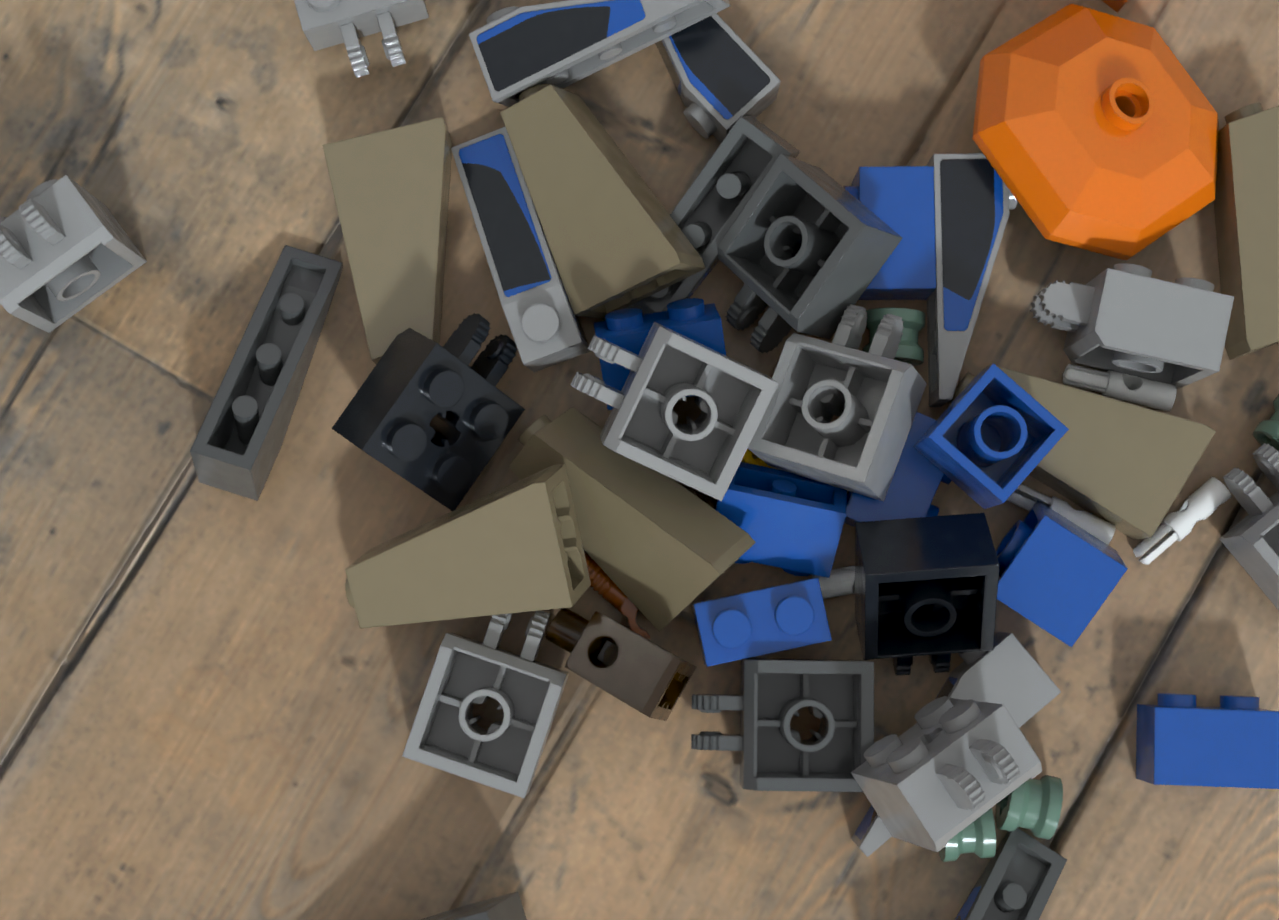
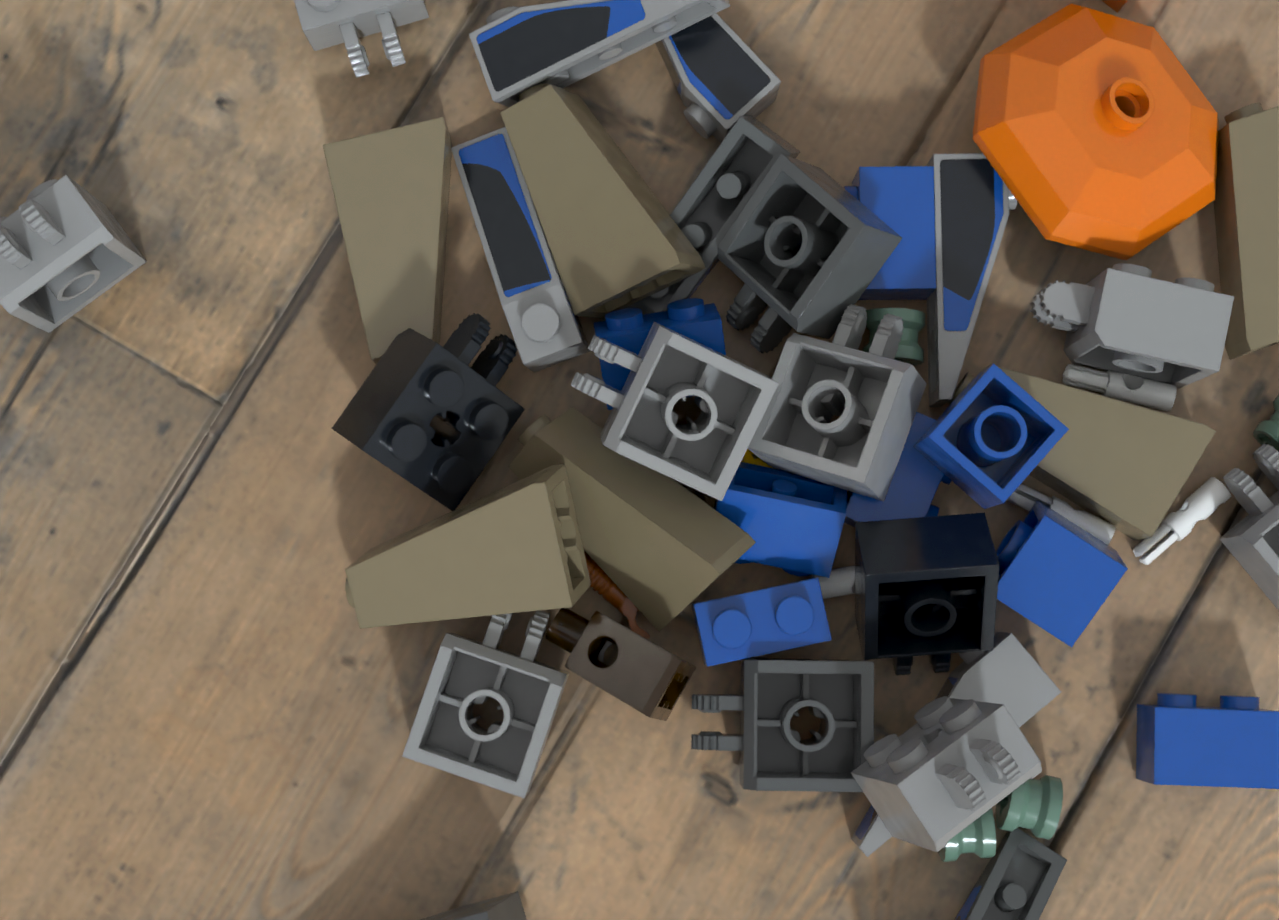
(266, 375): dark grey slope -> none

